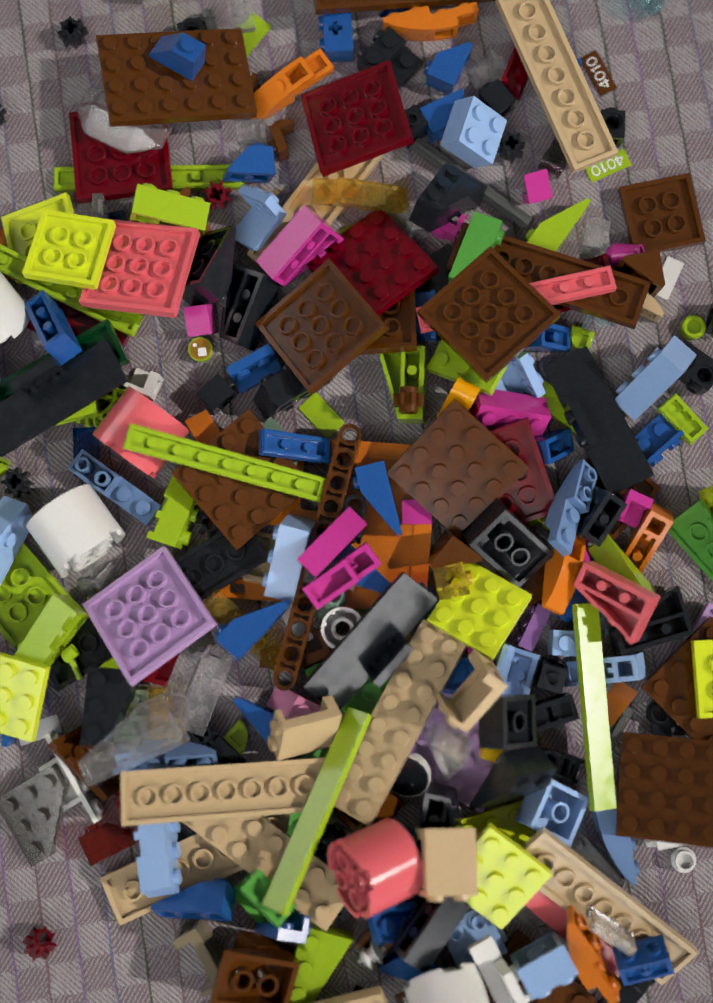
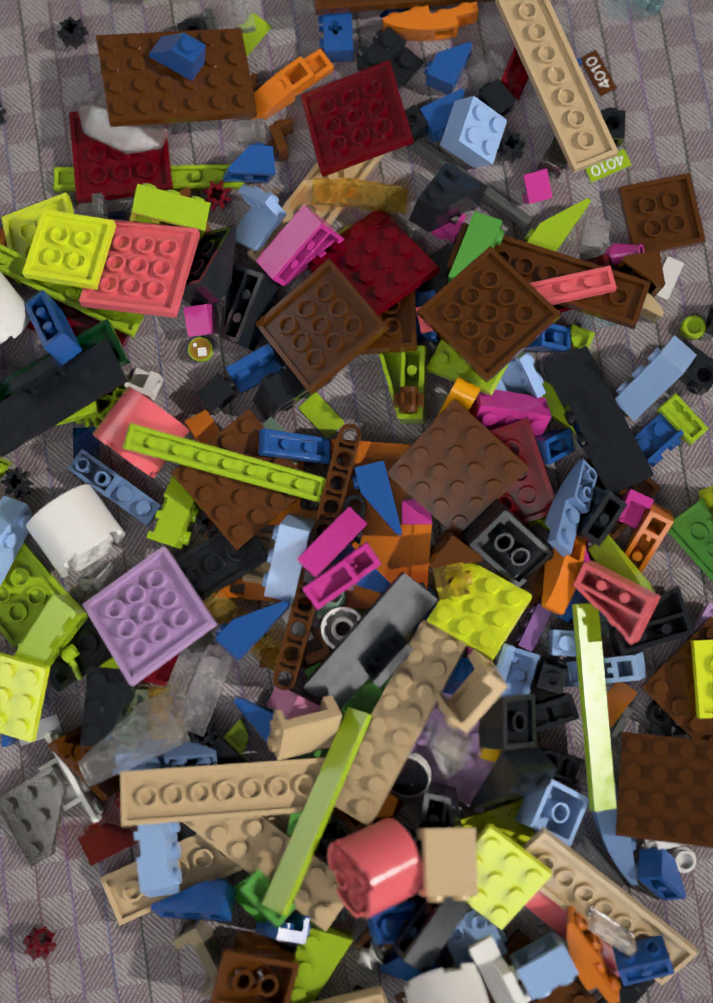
(660, 874): none -> blue slope

